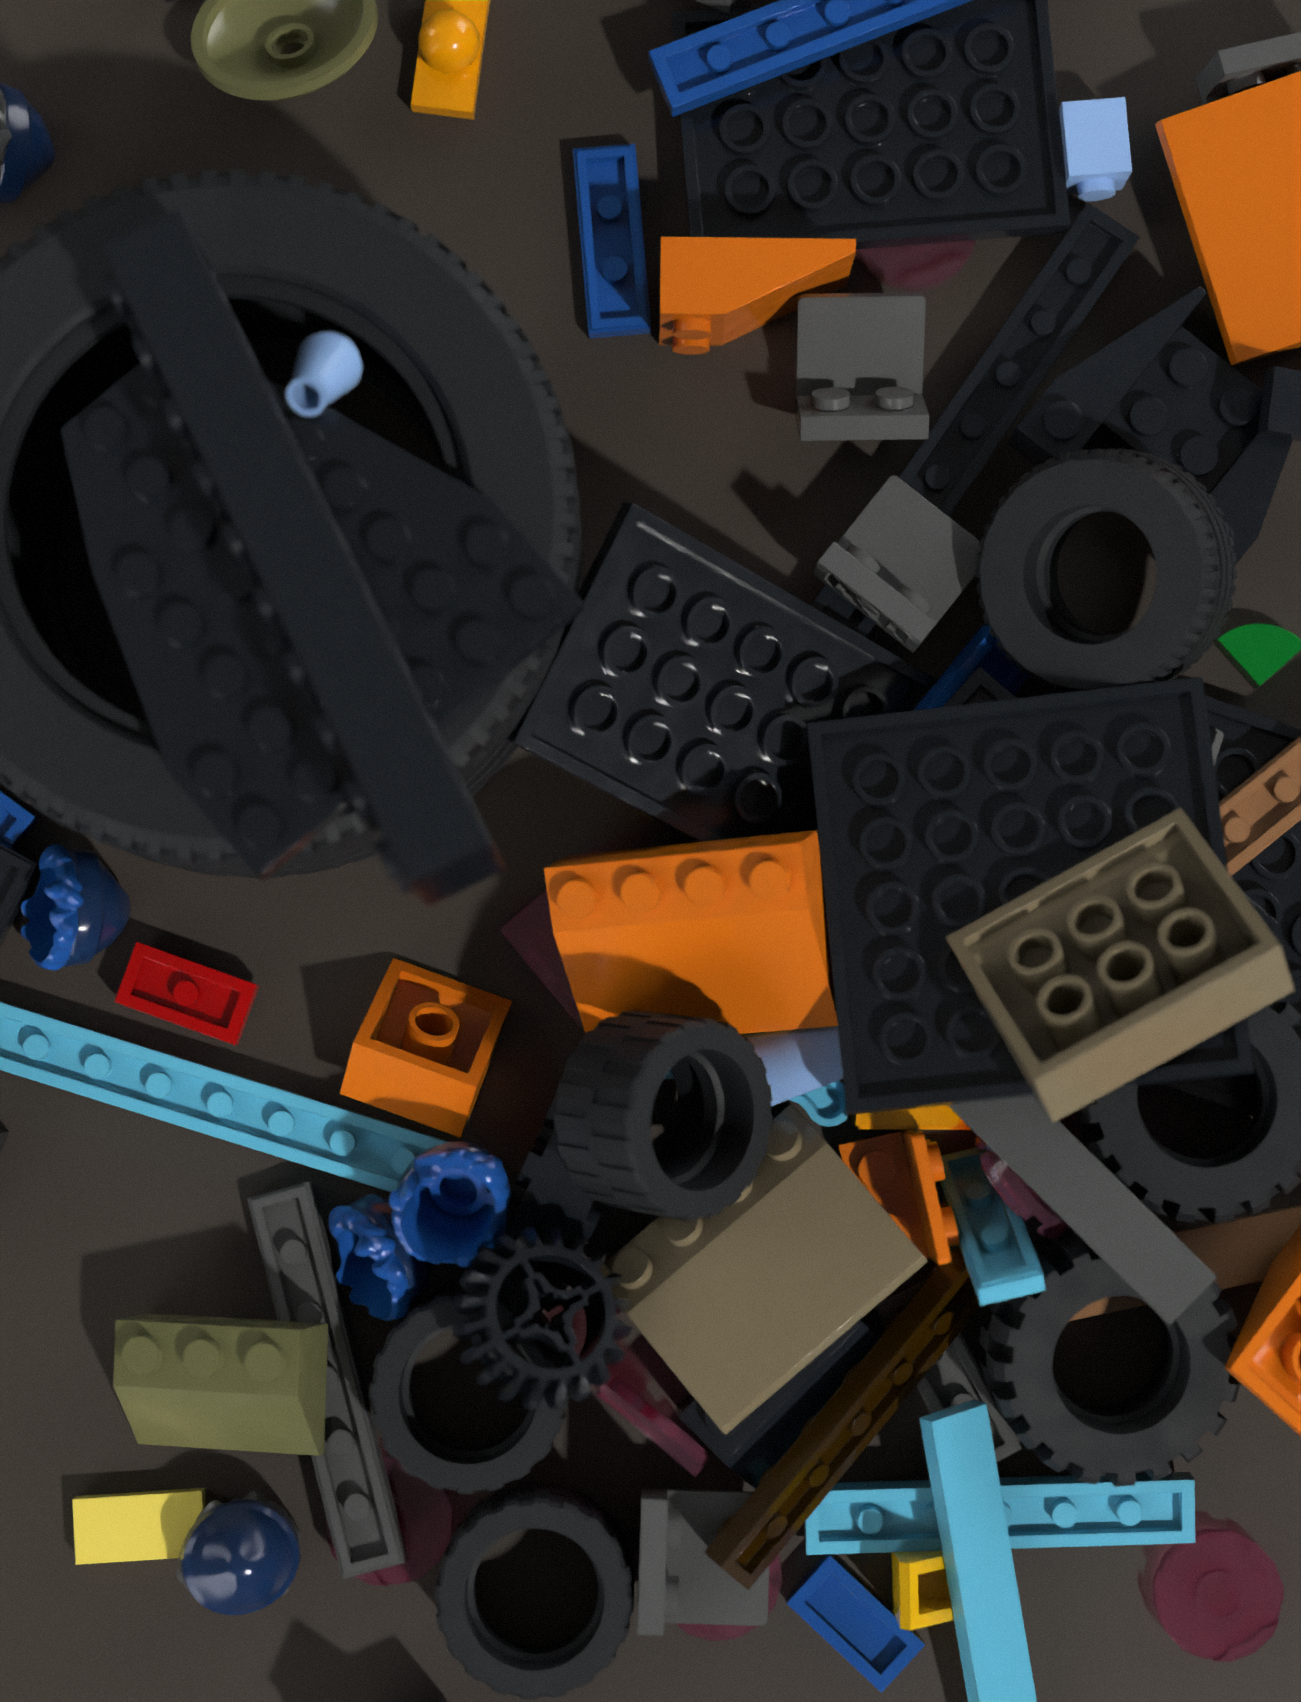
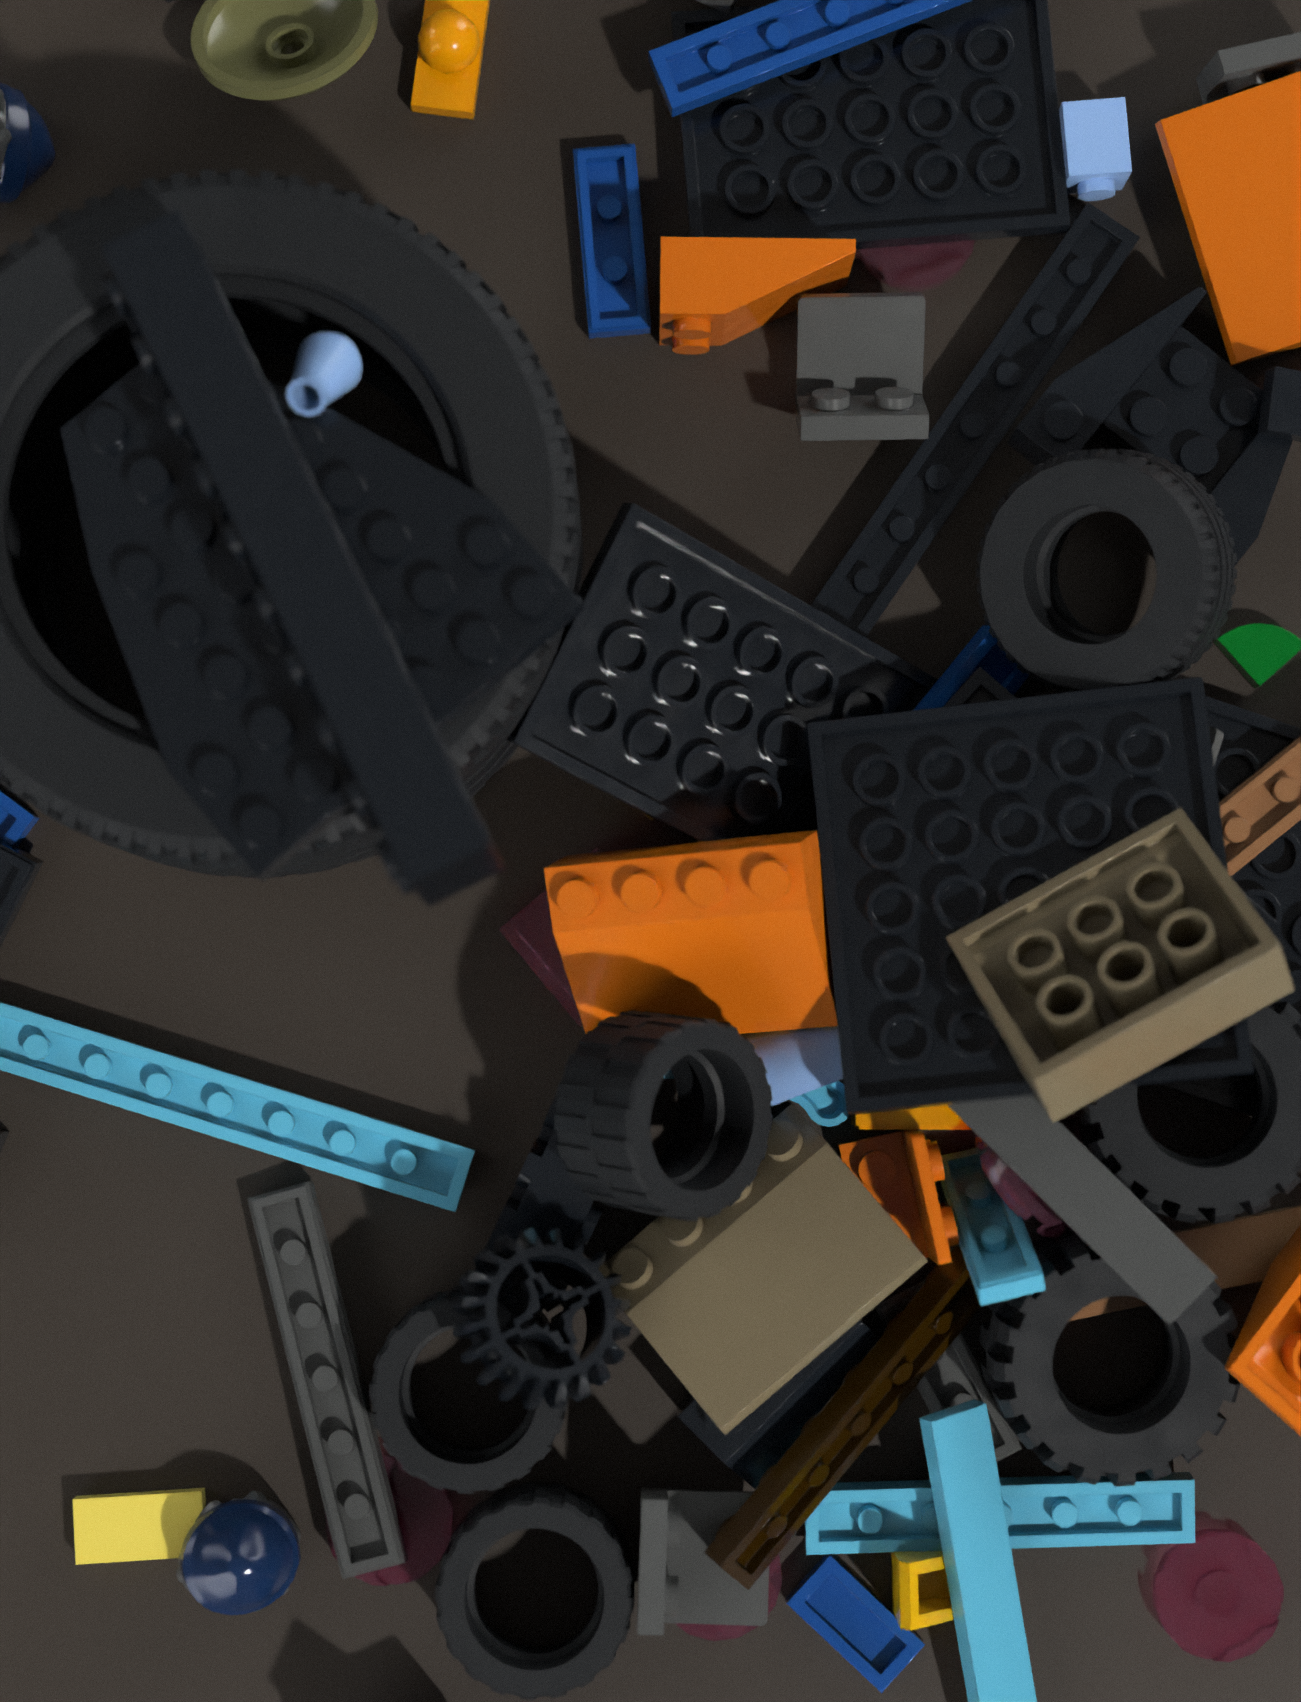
(73, 909): hair -> none
(187, 993): red plate -> none
(223, 1382): olive slope -> none
(374, 1259): blue hair -> none
(425, 1047): orange slope -> none
(451, 1203): blue hair -> none
(653, 1425): clear pink tile -> none
(901, 563): dark grey bracket -> none

